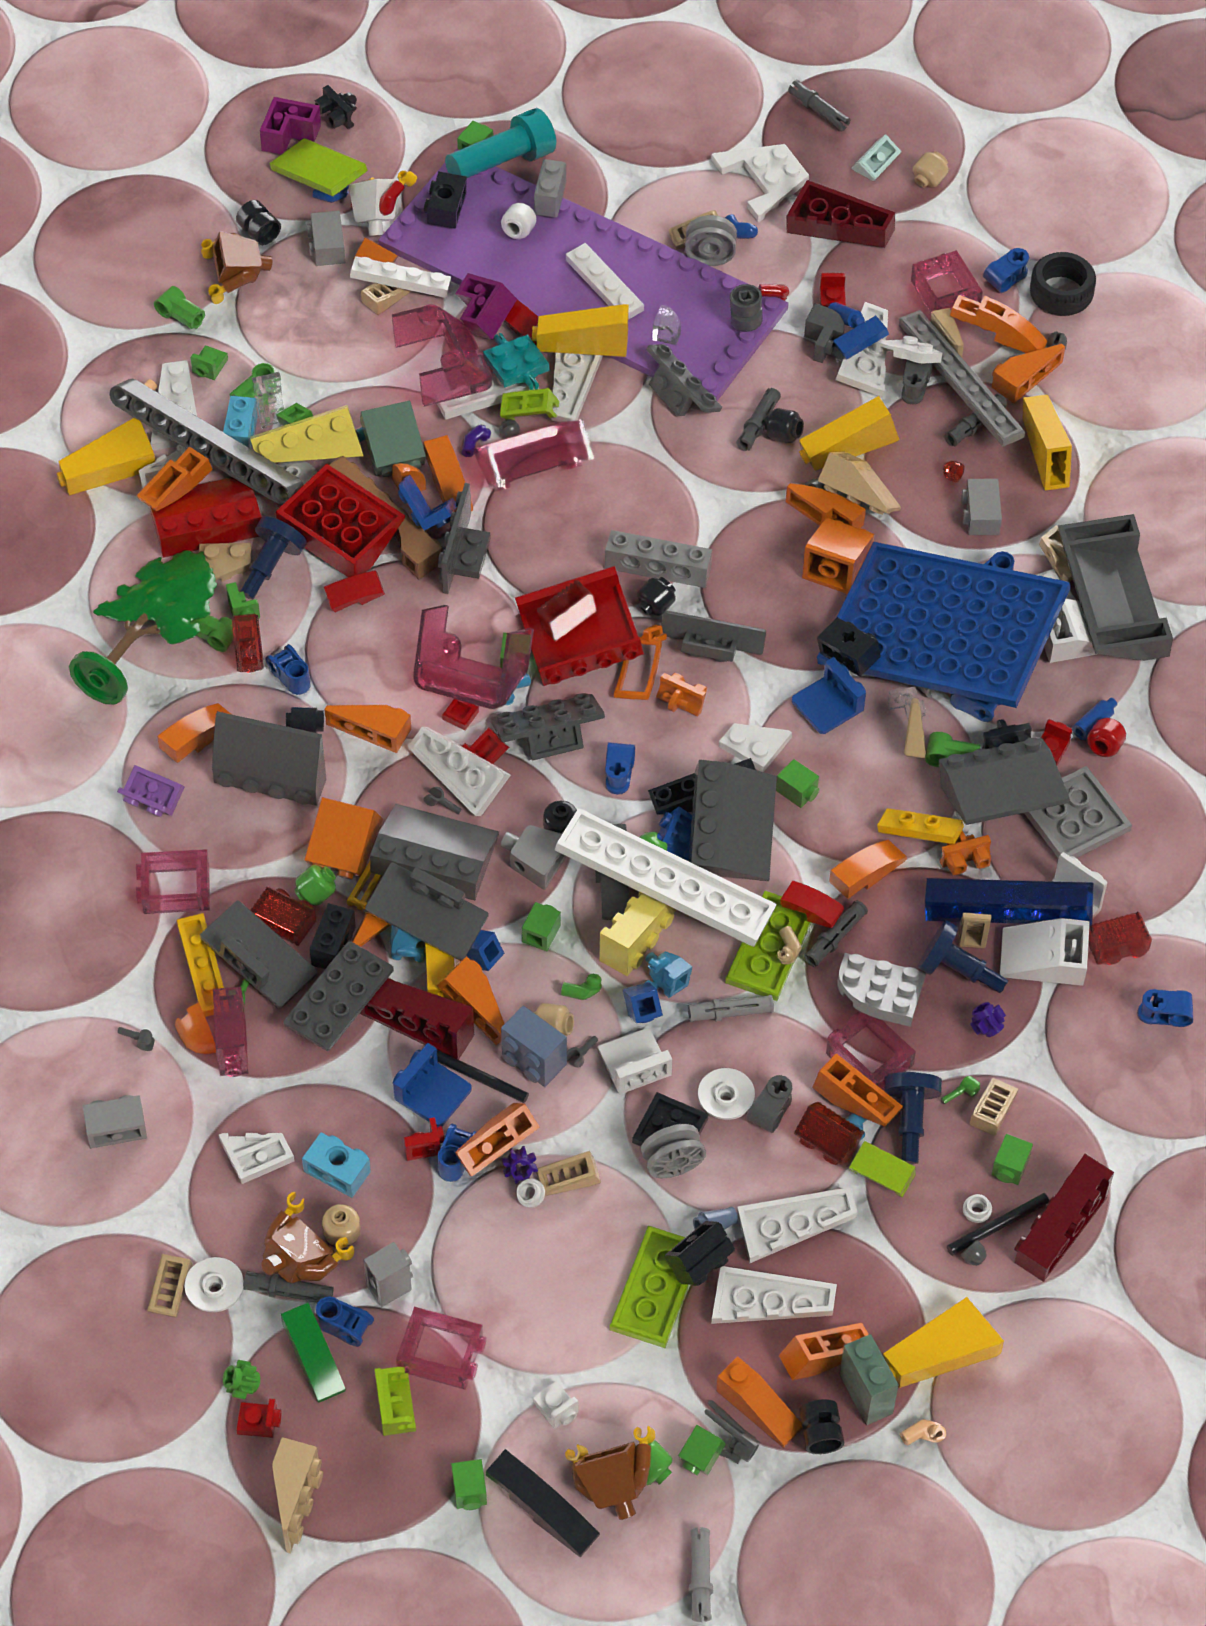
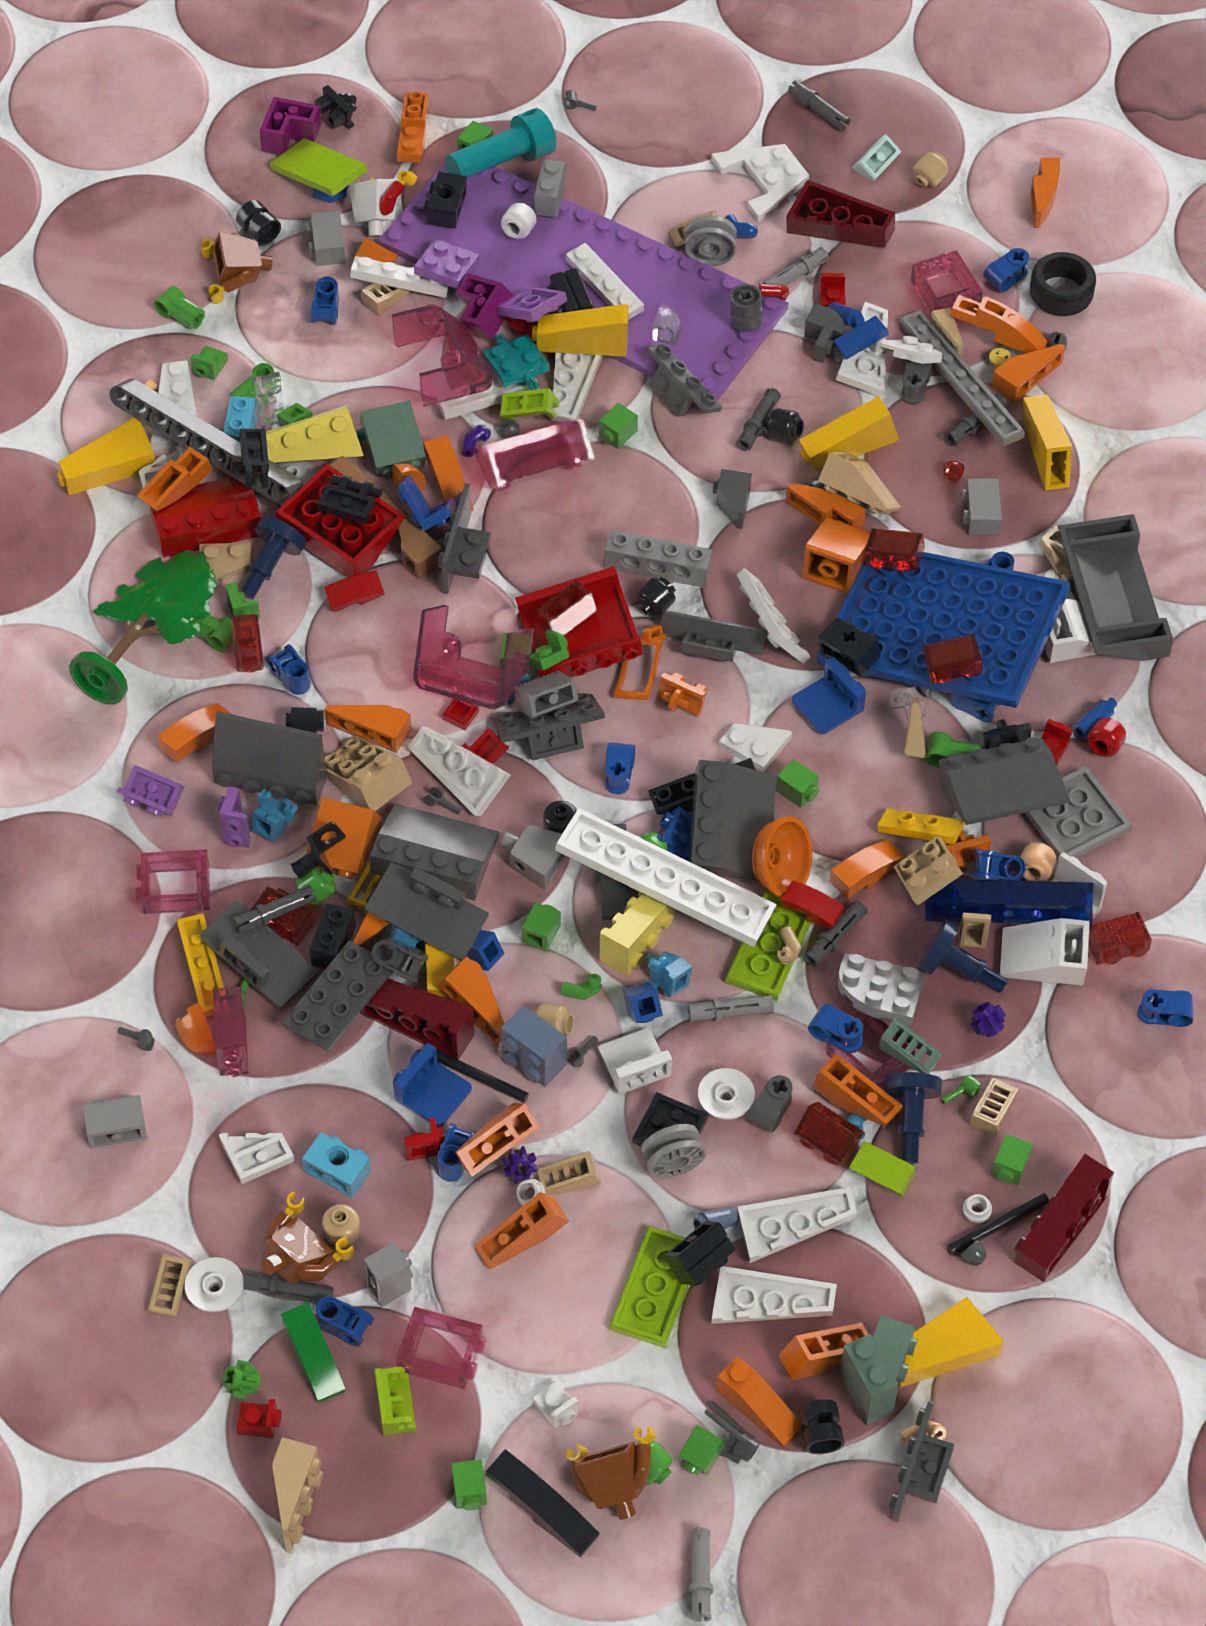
(232, 820): none -> medium lavender bracket
(254, 455): none -> black hinge
(264, 913): none -> dark grey pin
(272, 816): none -> dark azure piece
(318, 847): none -> black bracket
(325, 301): none -> blue piece
(346, 503): none -> black plate
(366, 773): none -> tan slope
(405, 959): none -> dark grey piece
(413, 127): none -> orange slope
(446, 263): none -> medium lavender plate
(522, 1230): none -> orange slope
(532, 304): none -> medium lavender plate
(545, 694): none -> light grey brick
(550, 654): none -> bright green bracket
(572, 102): none -> dark grey hand
(575, 291): none -> black brick
(618, 425): none -> bright green brick
(733, 494): none -> dark grey slope
(770, 616): none -> white wing
(782, 854): none -> orange hat
(802, 267): none -> light grey pin
(835, 1027): none -> blue piece
(894, 549): none -> clear red brick
(895, 1343): none -> sand green slope
(915, 1041): none -> sand green slope
(926, 1467): none -> dark grey bracket
(928, 870): none -> tan plate
(952, 659): none -> clear red brick
(994, 865): none -> blue piece
(997, 356): none -> light yellow tile
(1039, 861): none -> light nougat head
(1044, 189): none -> orange slope

